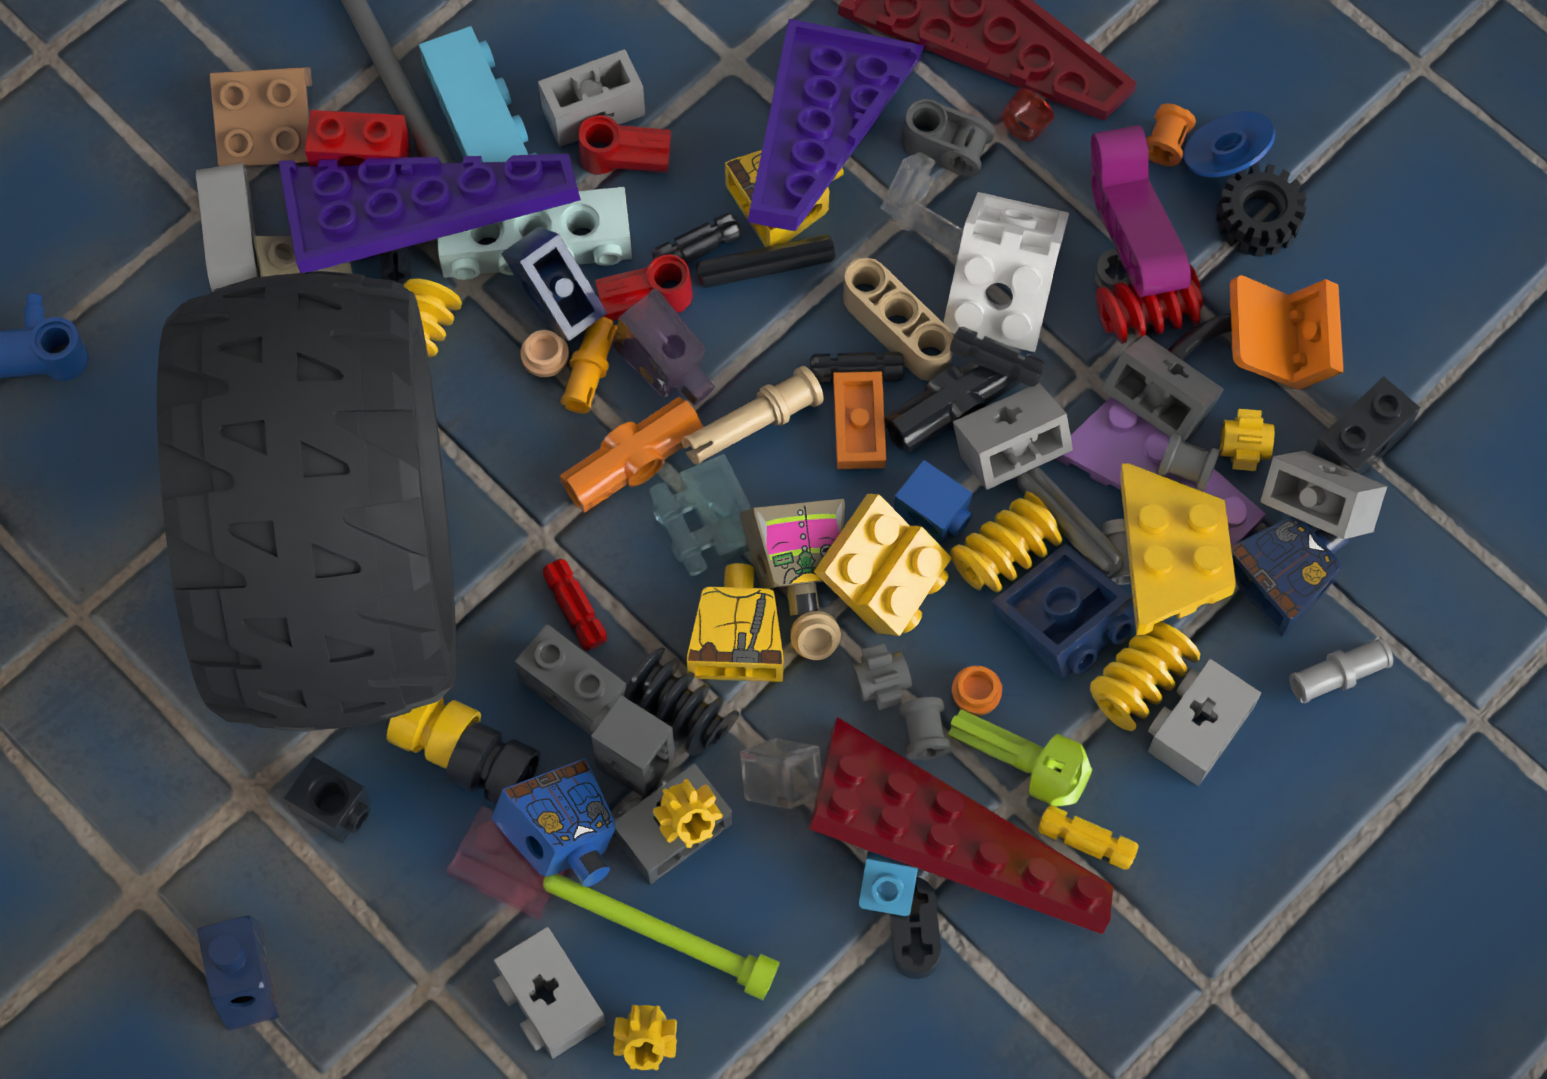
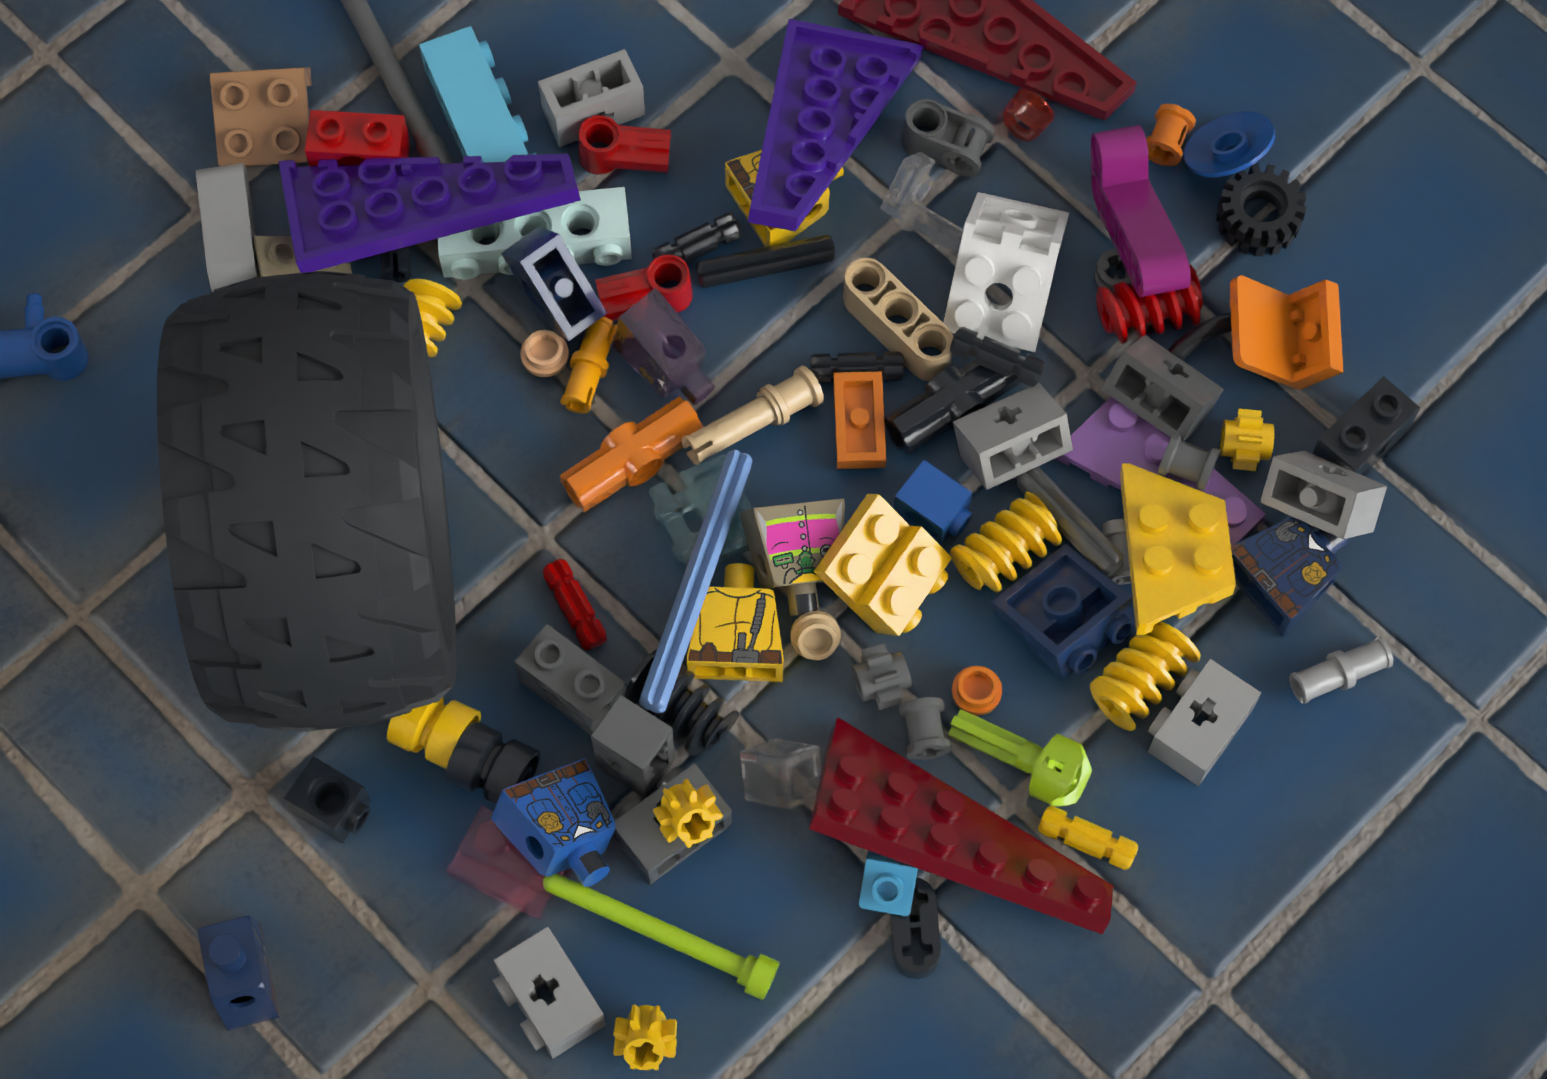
(695, 582): none -> medium blue axle

